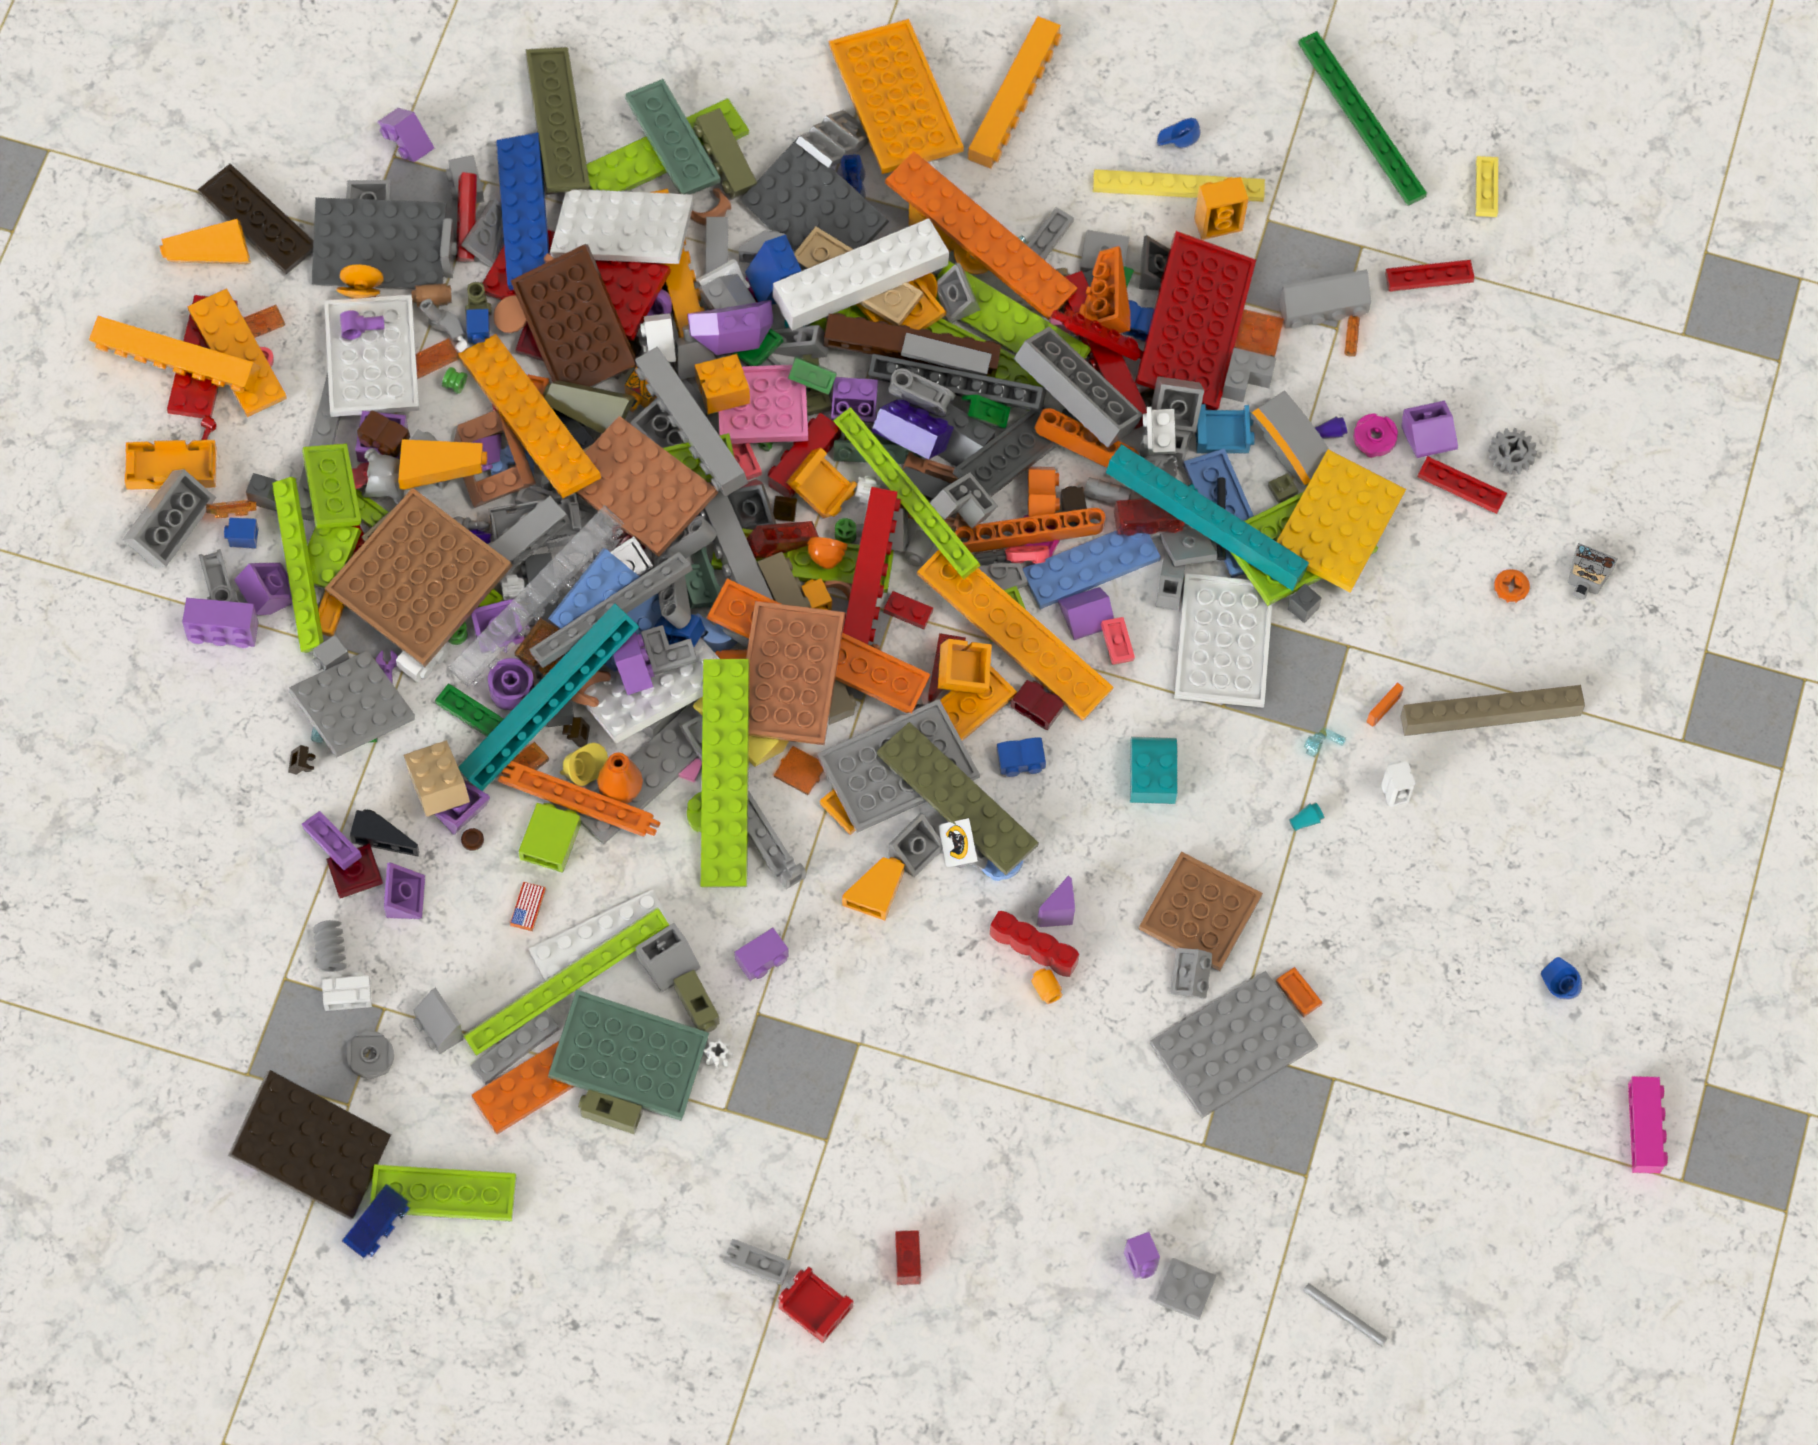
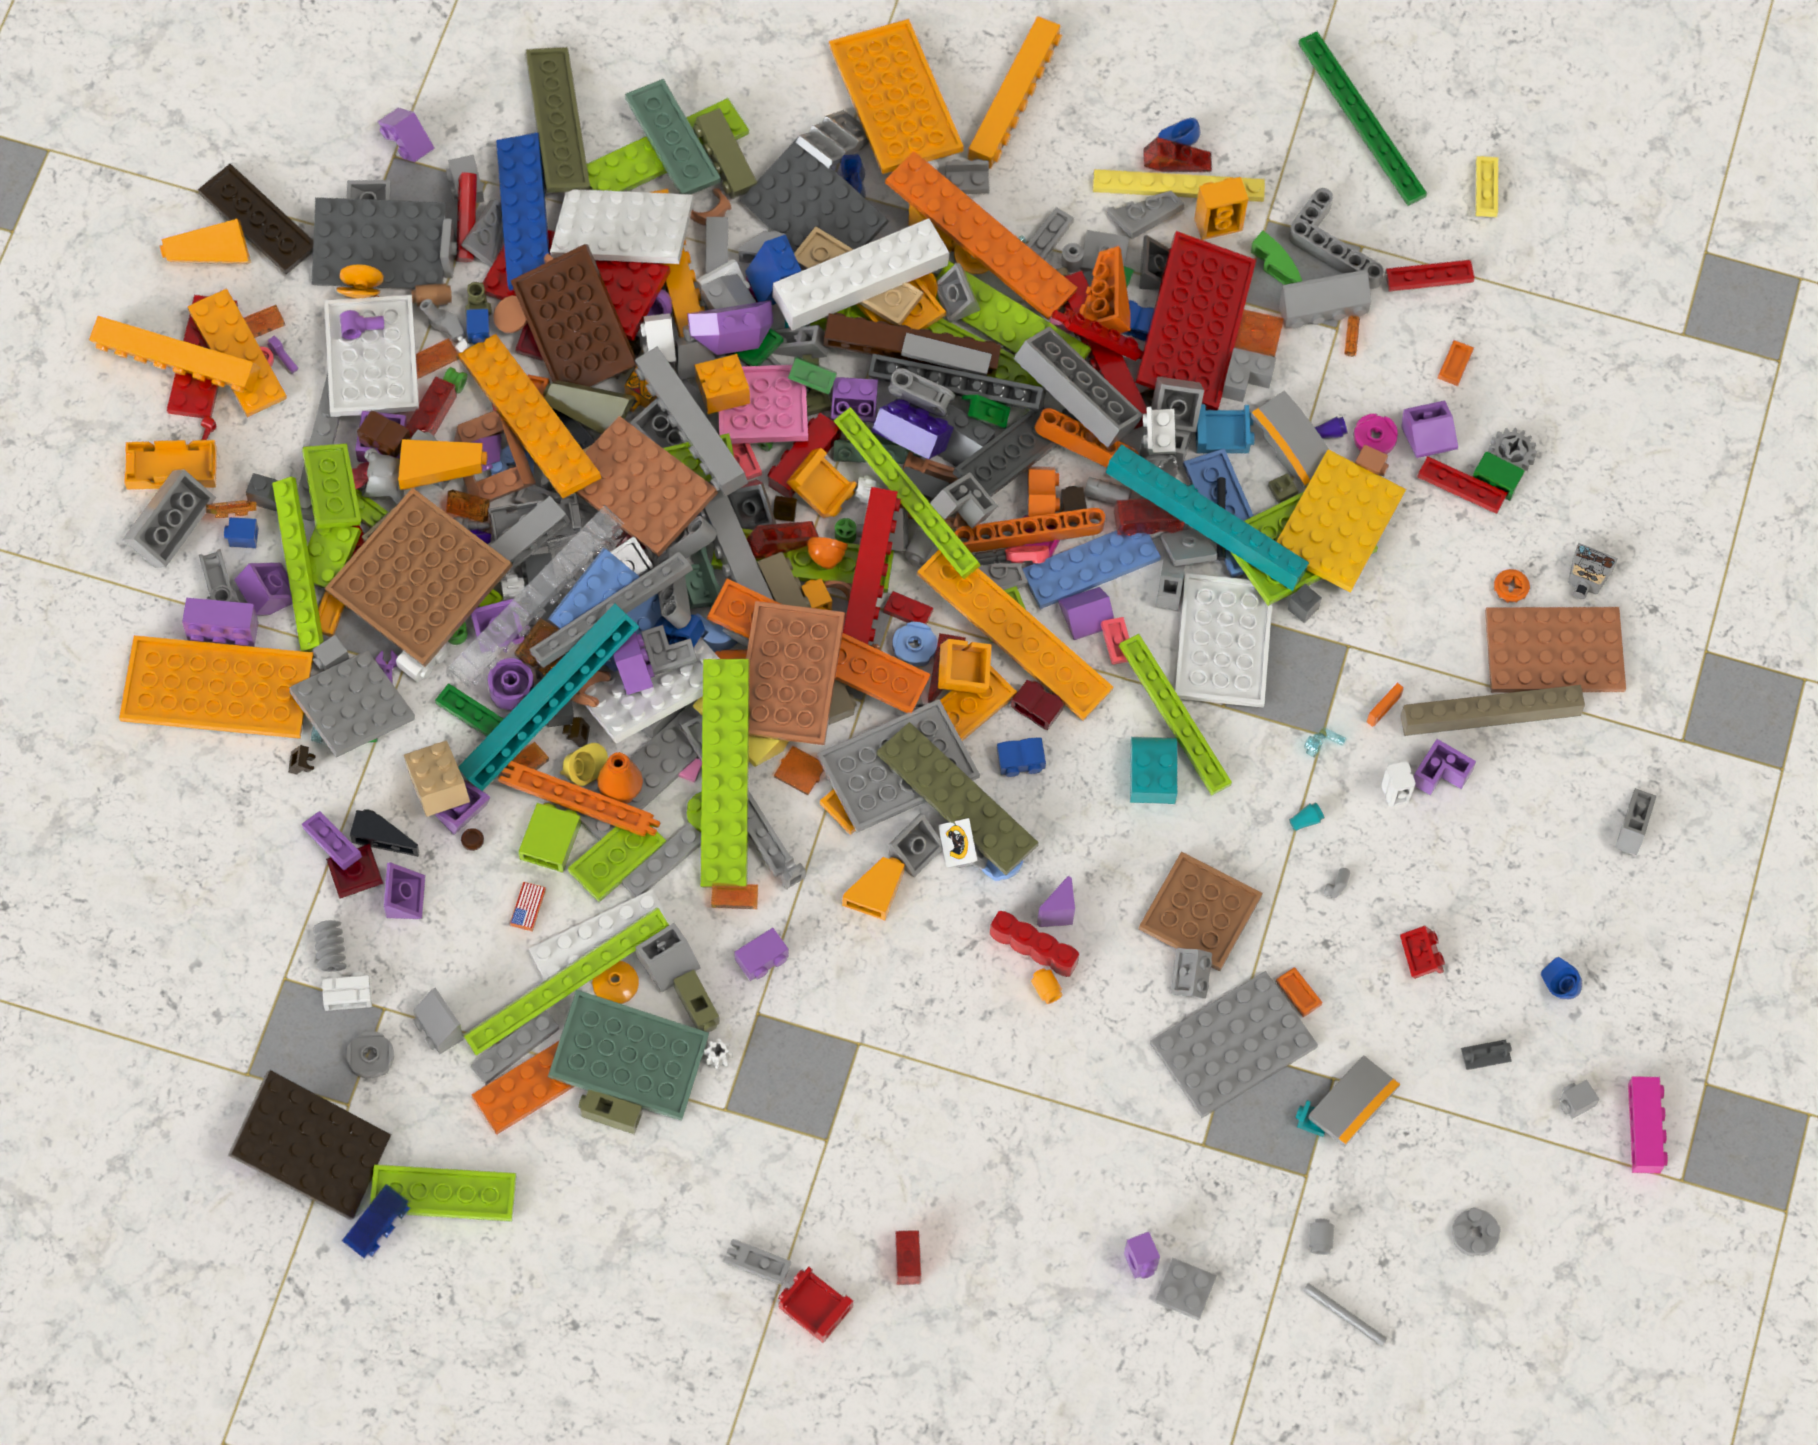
(214, 686): none -> light orange plate
(278, 349): none -> medium lavender bar
(433, 407): none -> clear red brick
(467, 505): none -> clear orange plate
(613, 860): none -> lime plate
(620, 991): none -> light orange dish
(663, 861): none -> light grey plate
(734, 896): none -> clear orange plate
(907, 634): none -> light blue plate
(969, 176): none -> light grey bracket
(1072, 257): none -> light grey brick
(1144, 215): none -> light grey wing
(1175, 714): none -> lime plate
(1176, 157): none -> clear red slope
(1275, 258): none -> bright green slope
(1305, 1123): none -> teal bracket
(1321, 1236): none -> light grey brick
(1329, 243): none -> light grey beam
(1341, 883): none -> light grey arm
(1354, 1101): none -> light grey slope
(1373, 460): none -> nougat brick
(1422, 951): none -> red bracket
(1444, 763): none -> medium lavender brick
(1455, 363): none -> orange tile
(1475, 1245): none -> light grey plate
(1486, 1054): none -> dark grey hinge
(1499, 473): none -> green panel
(1555, 648): none -> nougat plate
(1578, 1098): none -> light grey brick
(1635, 822): none -> light grey slope

